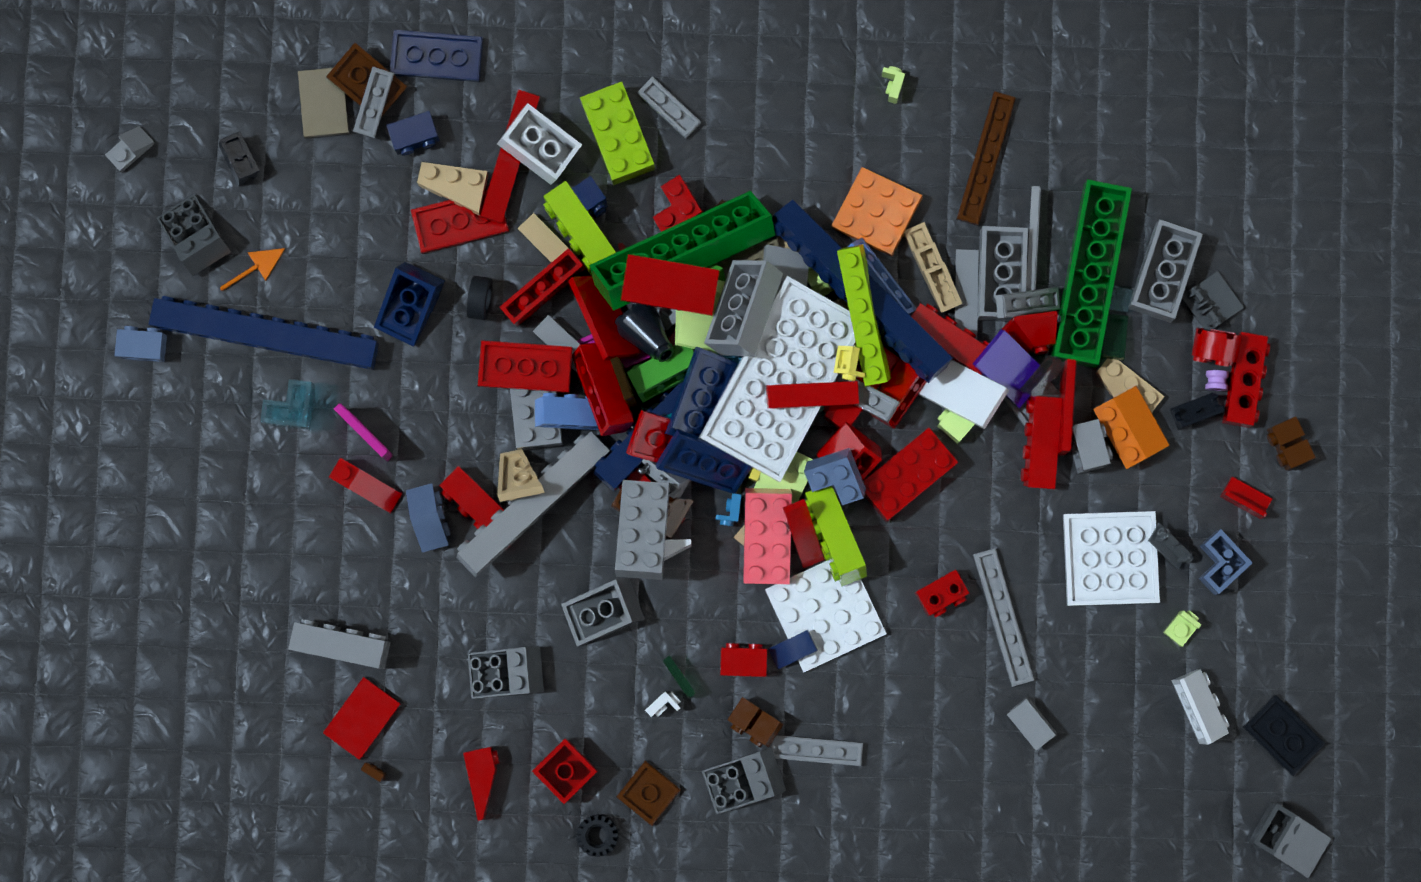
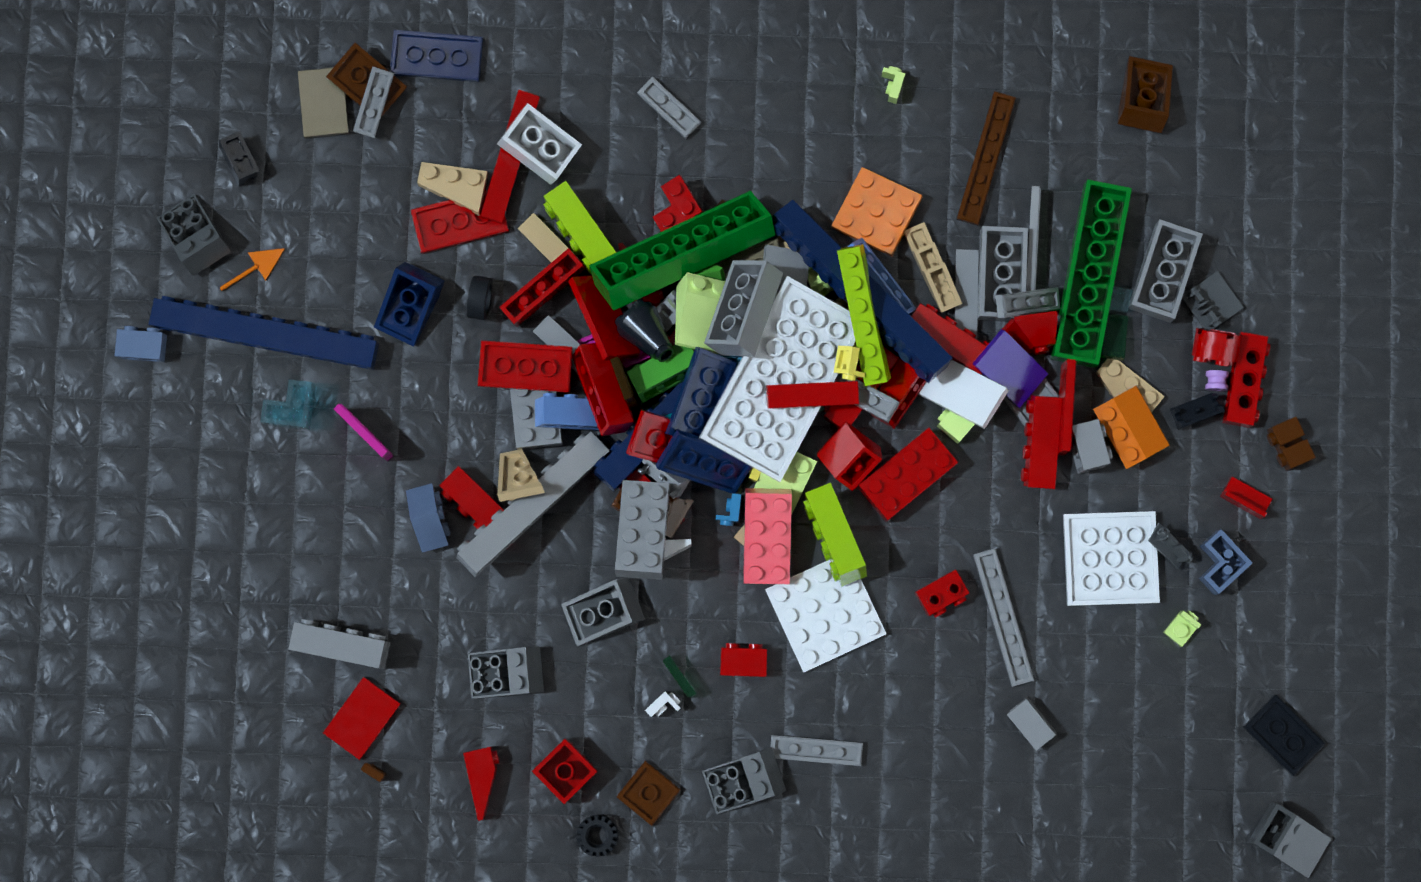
(130, 148): light grey slope -> none
(365, 485): red slope -> none
(413, 133): dark blue brick -> none
(591, 197): dark blue brick -> none
(617, 133): lime brick -> none
(669, 285): red tile -> none
(755, 722): reddish brown piece -> none
(793, 649): dark blue slope -> none
(803, 533): red tile -> none
(836, 470): sand blue brick -> none
(1040, 382): clear smoke slope -> none
(1145, 95): none -> reddish brown slope
(1201, 706): white slope -> none

